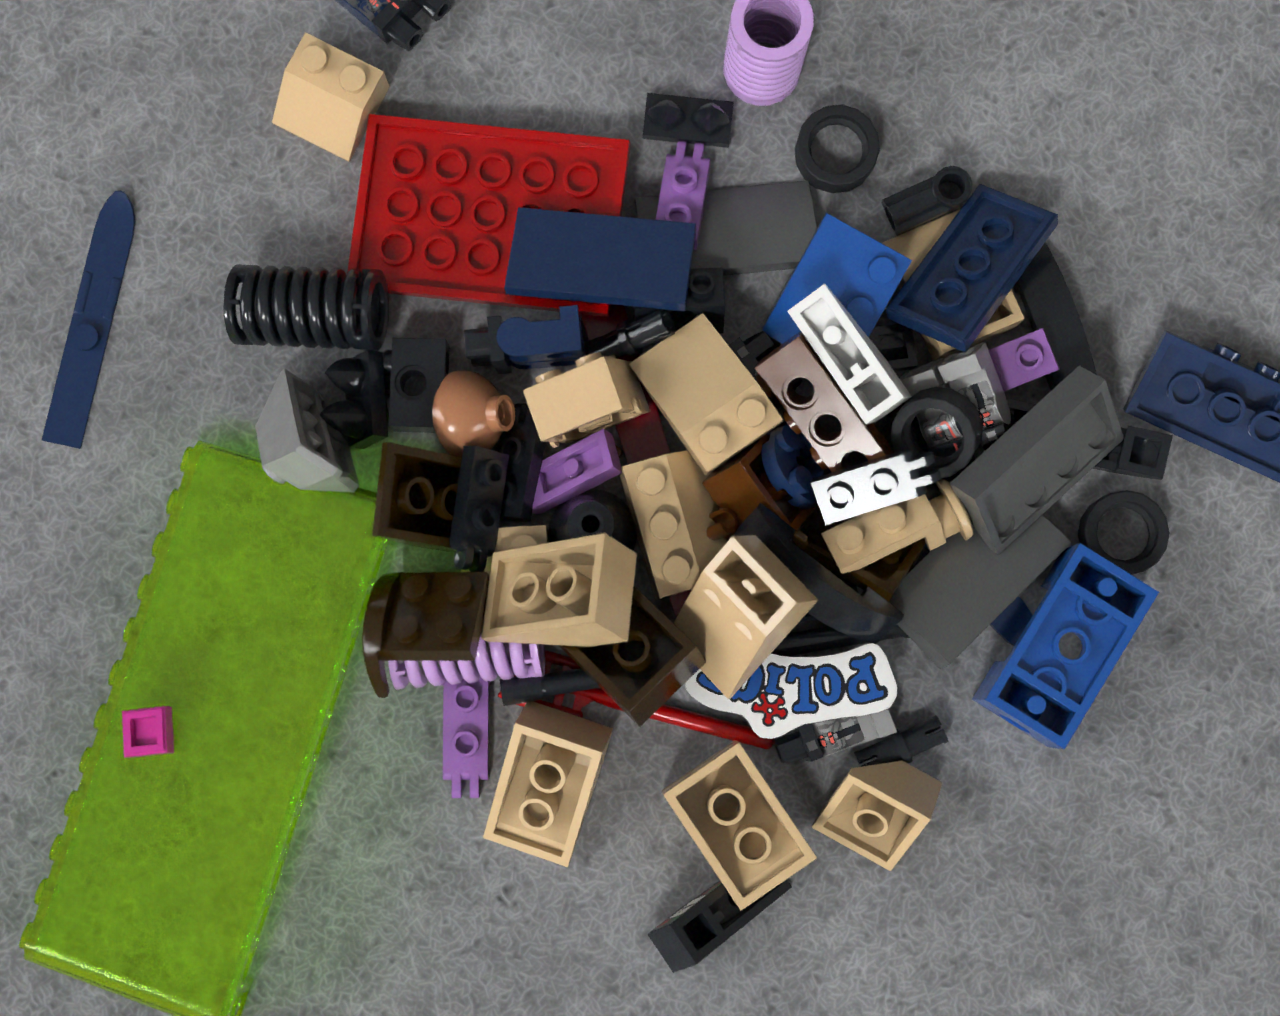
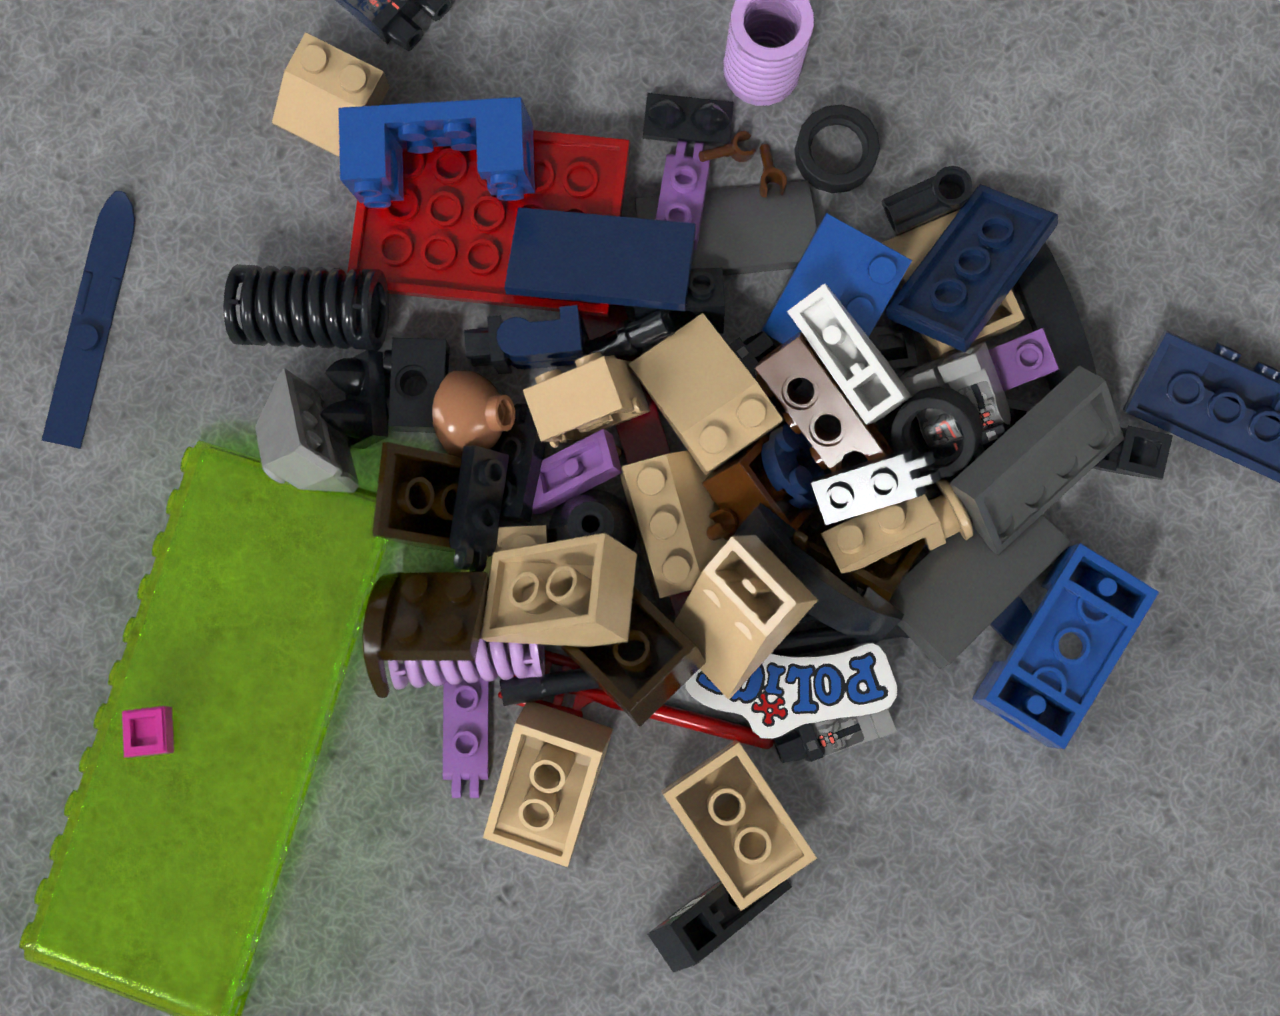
(375, 135): none -> blue plate
(729, 149): none -> reddish brown hand
(770, 173): none -> reddish brown hand
(880, 810): tan slope -> none
(904, 744): black pin -> none
(1150, 512): black tyre -> none

